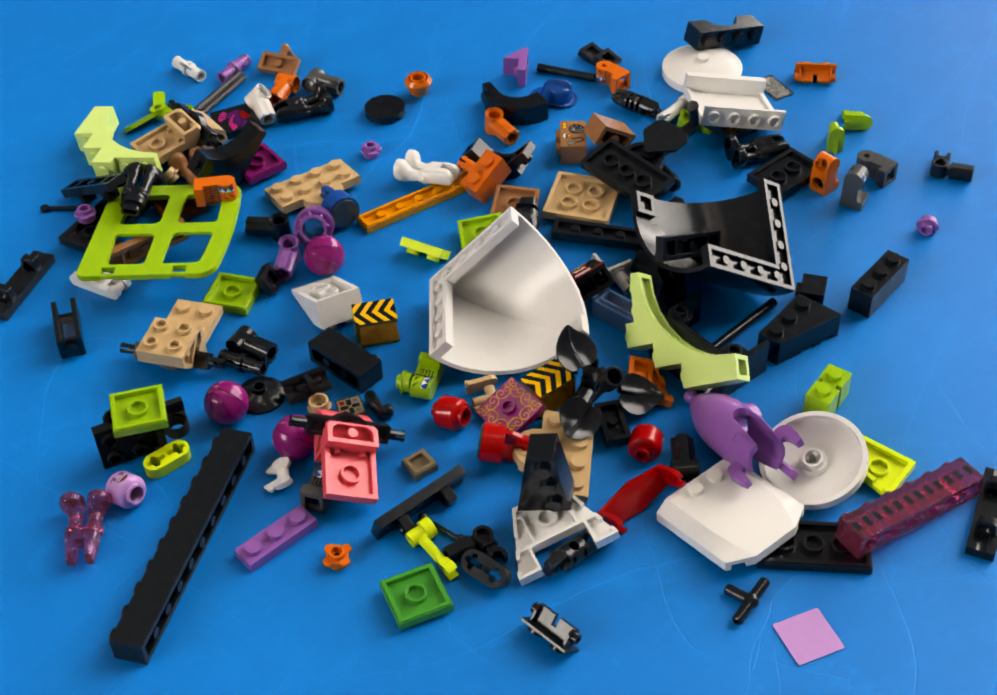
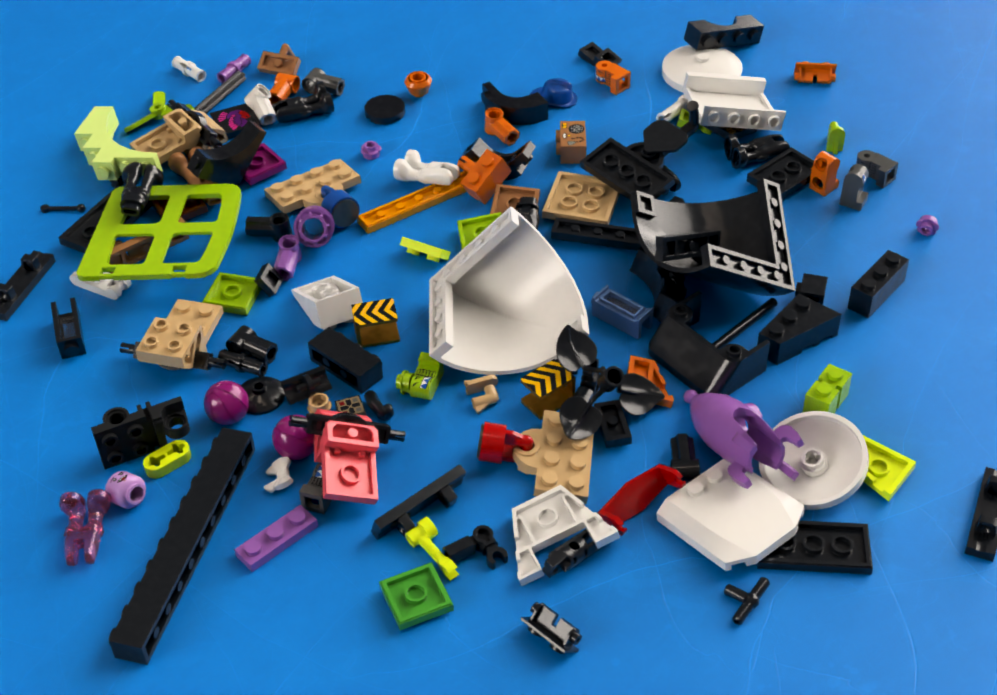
(85, 214): medium lavender plate -> none
(87, 188): black hinge -> none
(138, 411): lime plate -> none
(171, 175): tan plate -> none
(214, 189): orange leg -> none
(324, 255): magenta piece -> none
(341, 560): orange plate -> none
(419, 465): dark tan tile -> none
(441, 528): black hinge -> none
(451, 412): red head -> none
(489, 563): black beam -> none
(511, 406): magenta plate -> none
(517, 65): medium lavender slope -> none
(546, 476): black wedge -> none
(566, 72): black bar -> none
(590, 279): black torso -> none
(602, 128): medium nougat brick -> none
(619, 273): white bracket -> none
(636, 103): black hinge -> none
(646, 441): red head -> none
(670, 351): yellowish green arch -> none
(776, 88): sticker -> none
(808, 636): lavender sticker -> none
(856, 120): lime piece -> none
(908, 507): clear pink brick -> none
(941, 168): black bar -> none

